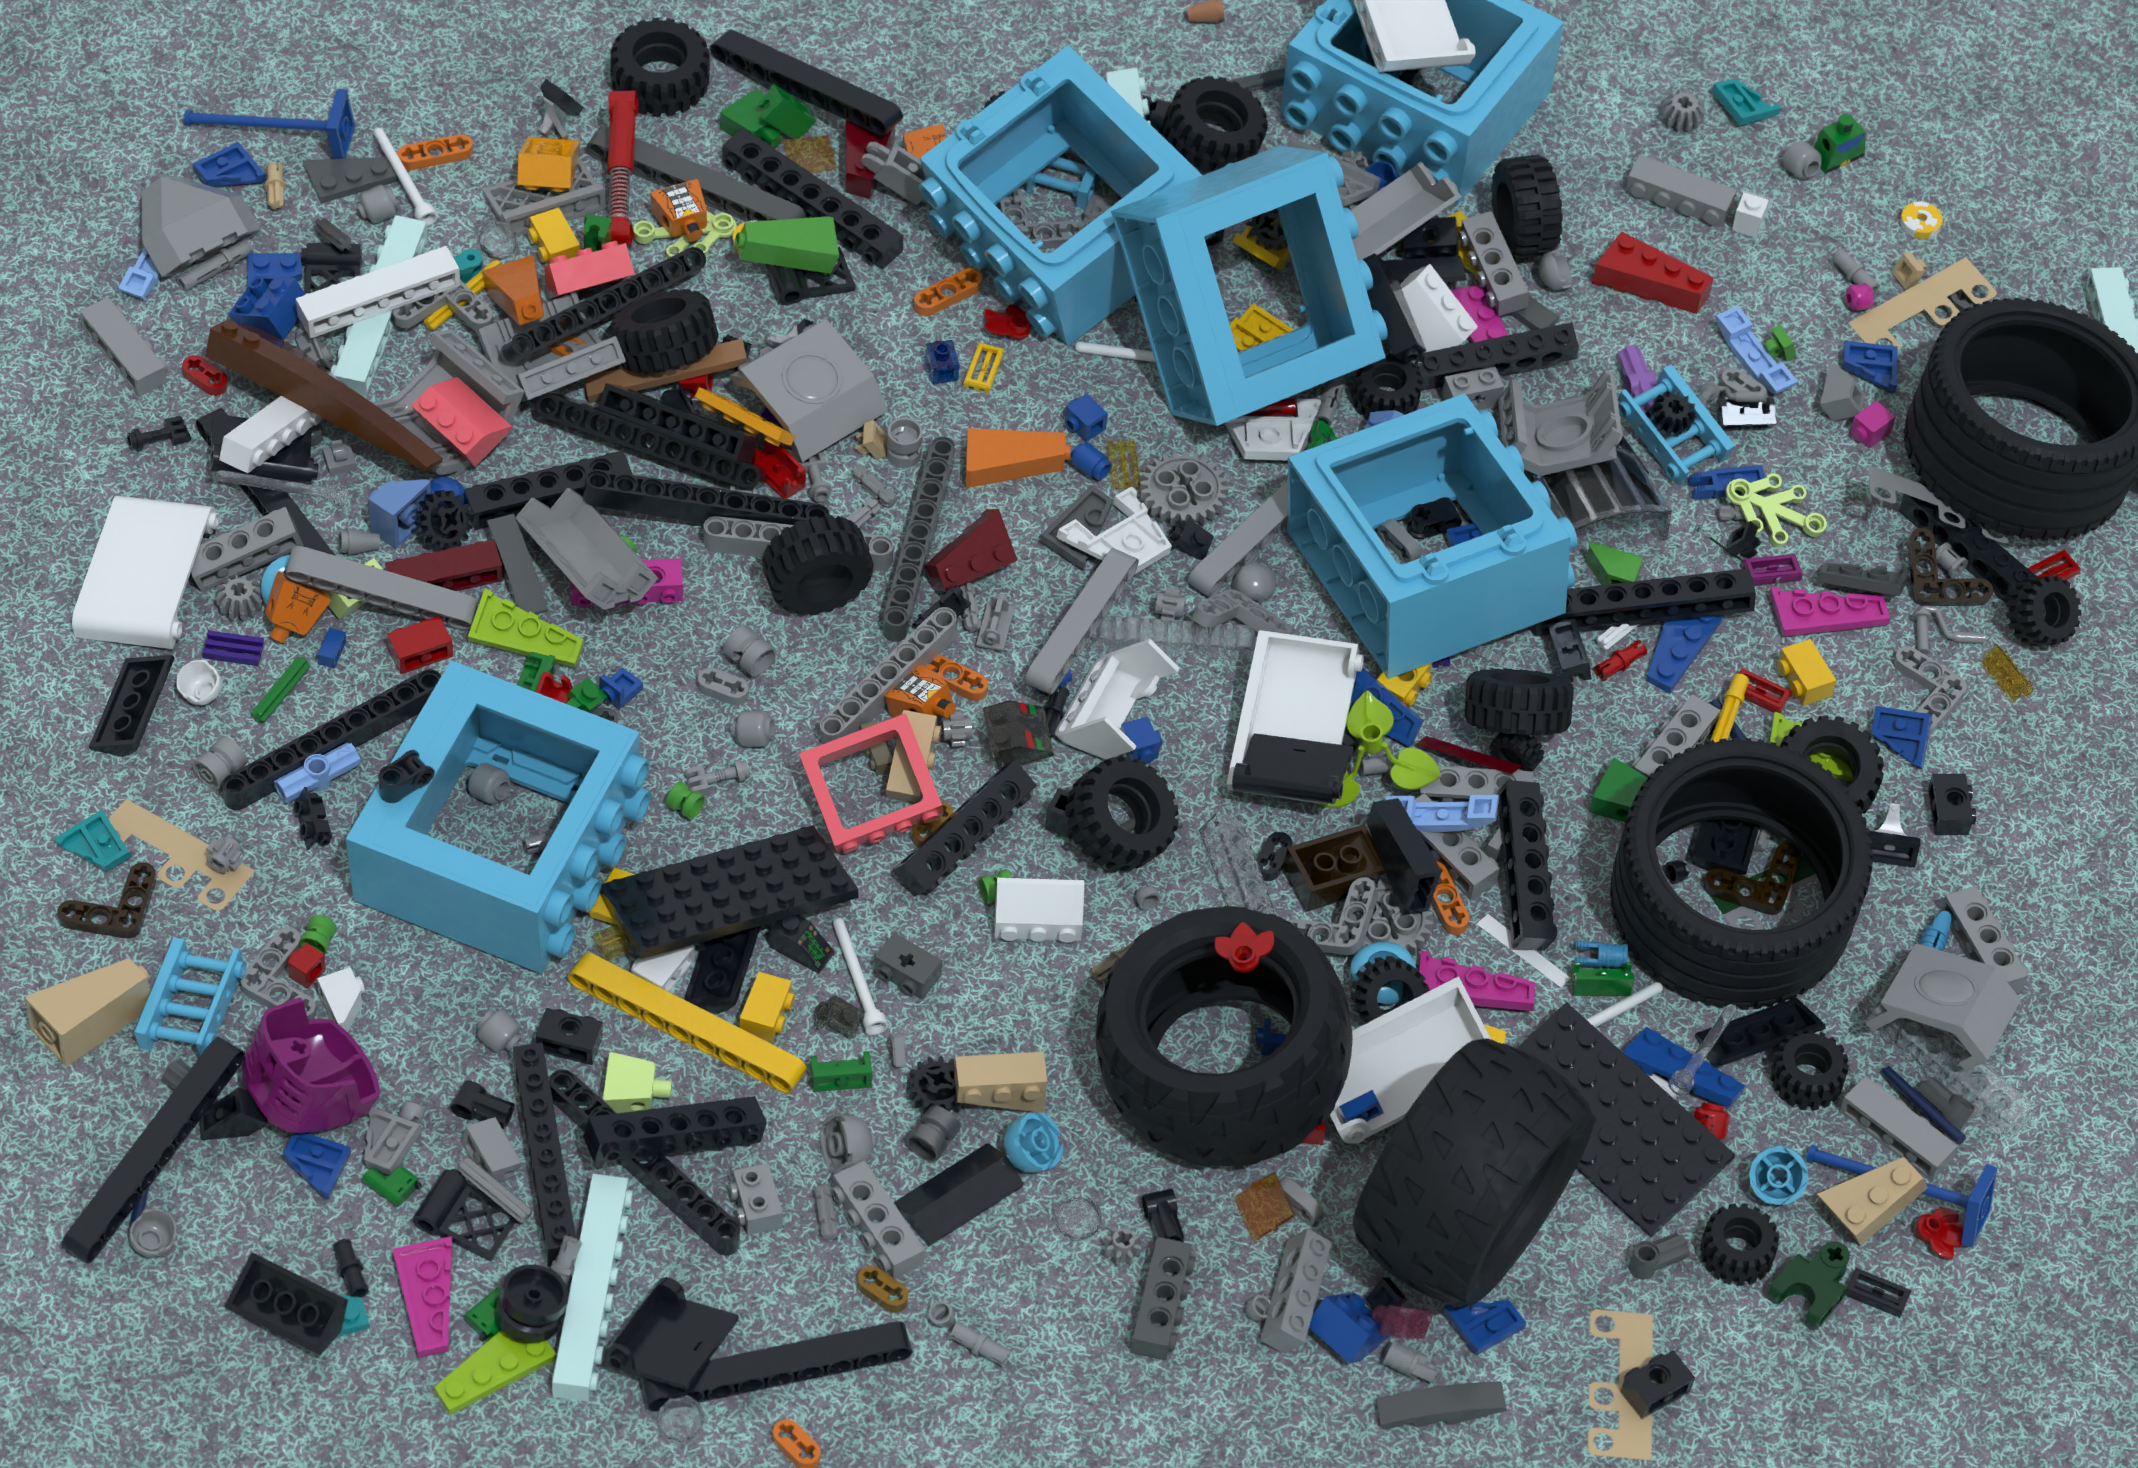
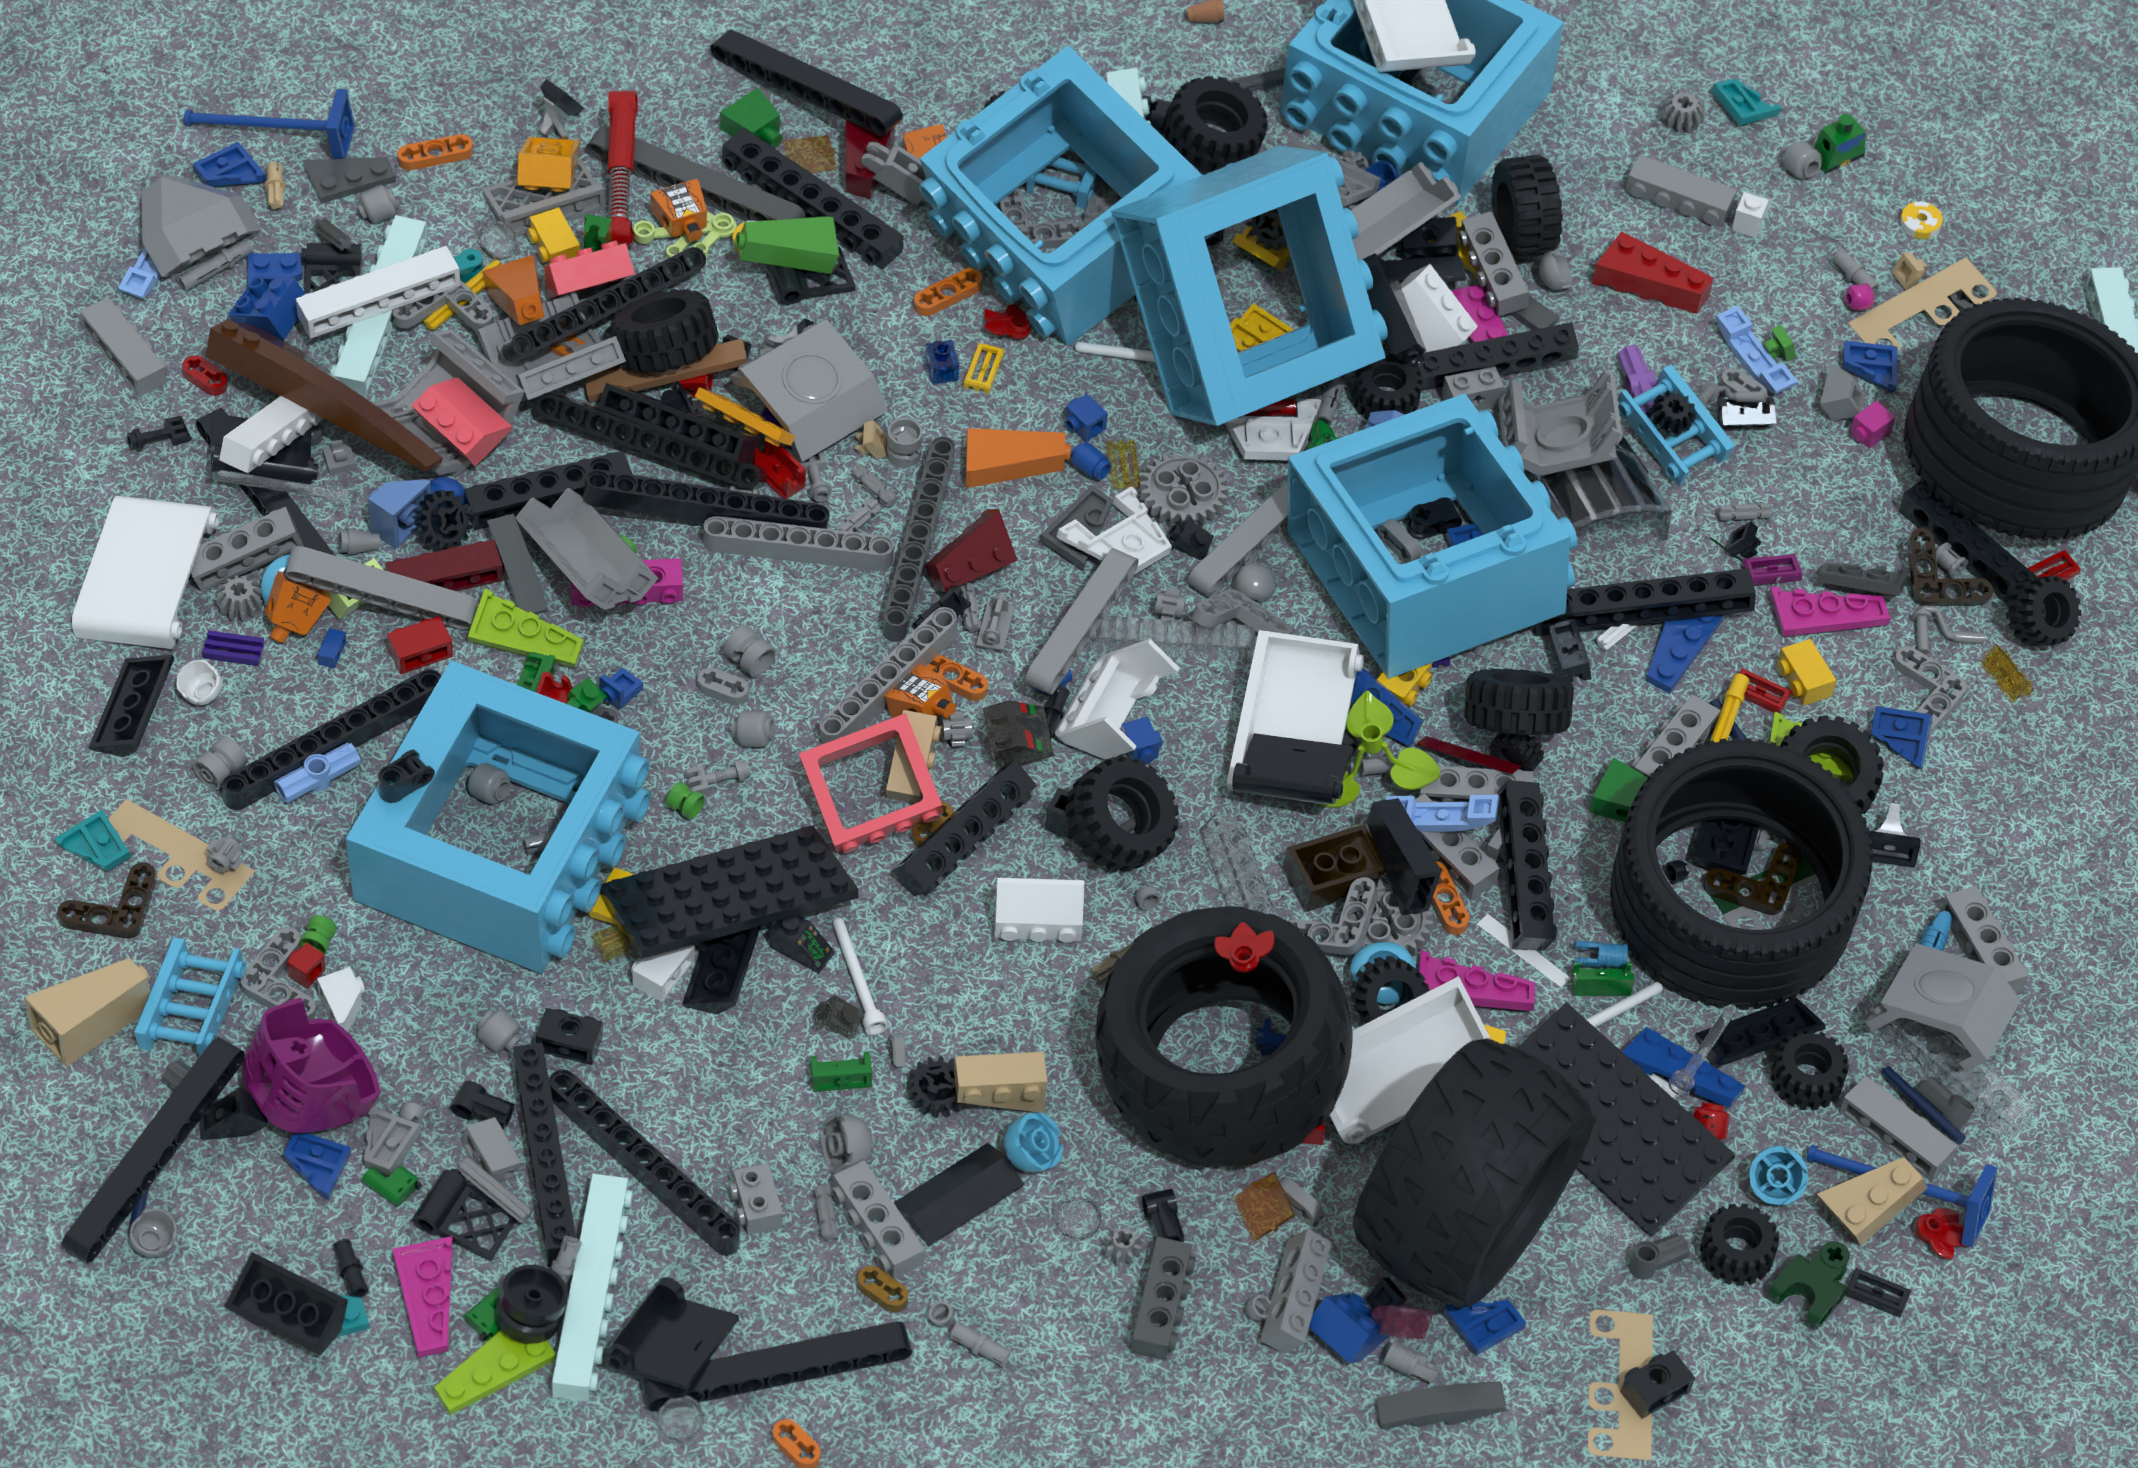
(280, 689): green axle -> none
(310, 809): black hinge -> none
(319, 351): light grey hinge -> none
(423, 210): white piece -> none
(632, 1084): yellowish green torso -> none
(661, 42): black tyre -> none
(674, 1129): black brick -> none
(687, 1022): yellow beam -> none
(766, 1006): yellow brick -> none
(786, 112): green hinge -> none
(817, 565): black tyre -> none
(879, 754): dark tan piece -> none
(907, 966): dark grey brick -> none
(933, 1133): flat silver wheel -> none
(988, 885): bright green wheel -> none
(1267, 853): black beam -> none
(1362, 1107): blue piece -> none
(1613, 565): bright green slope -> none
(1620, 660): red pin -> none
(1720, 479): blue hinge -> none
(1772, 507): yellowish green plant -> none
(1893, 482): light grey piece -> none
(1951, 804): black brick -> none

